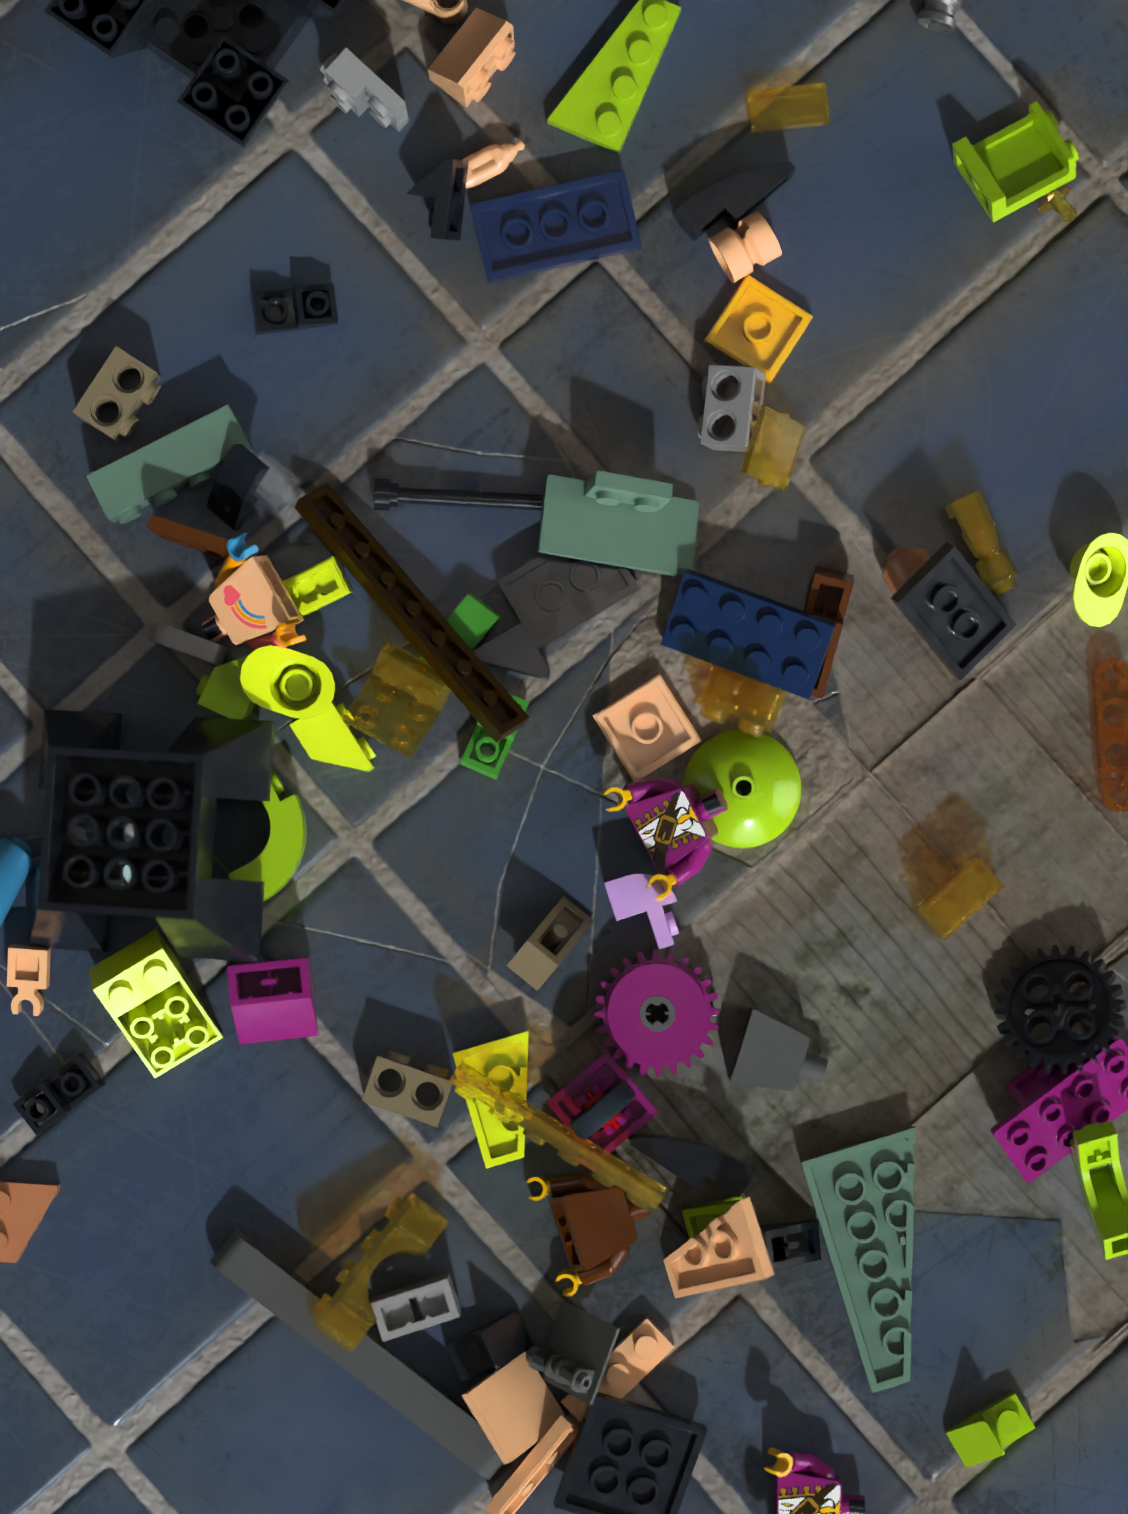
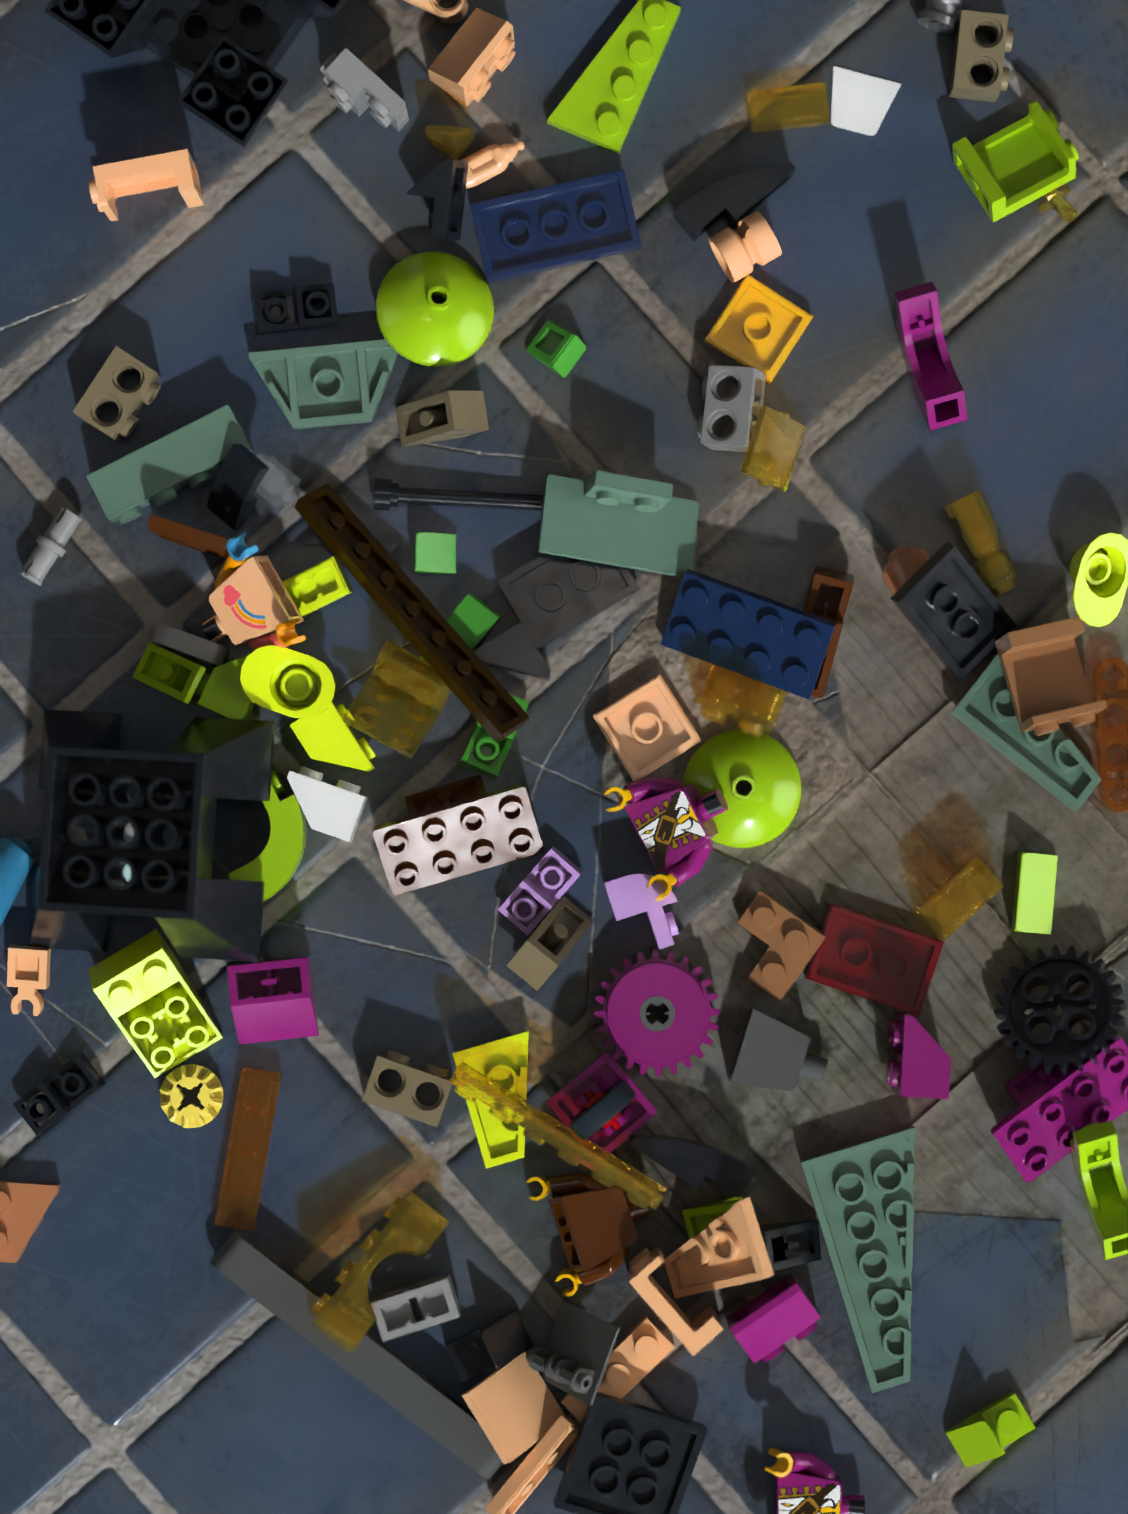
(50, 546): none -> light grey pin
(143, 176): none -> light nougat panel
(169, 672): none -> lime slope
(210, 1096): none -> light yellow gear
(248, 1148): none -> clear orange tile
(327, 381): none -> sand green wing
(328, 807): none -> white slope
(432, 331): none -> lime dish
(435, 553): none -> bright green slope
(442, 417): none -> dark tan slope
(450, 139): none -> clear yellow slope
(456, 834): none -> bracket
(540, 890): none -> lavender slope
(556, 348): none -> bright green slope
(692, 1334): none -> light nougat panel
(773, 1319): none -> magenta slope
(790, 944): none -> medium nougat plate
(860, 100): none -> white sticker
(875, 959): none -> dark red tile
(919, 1063): none -> magenta slope
(927, 357): none -> magenta arch
(971, 54): none -> dark tan brick
(1034, 893): none -> lime slope
(1045, 758): none -> sand green wing
(1047, 676): none -> medium nougat panel

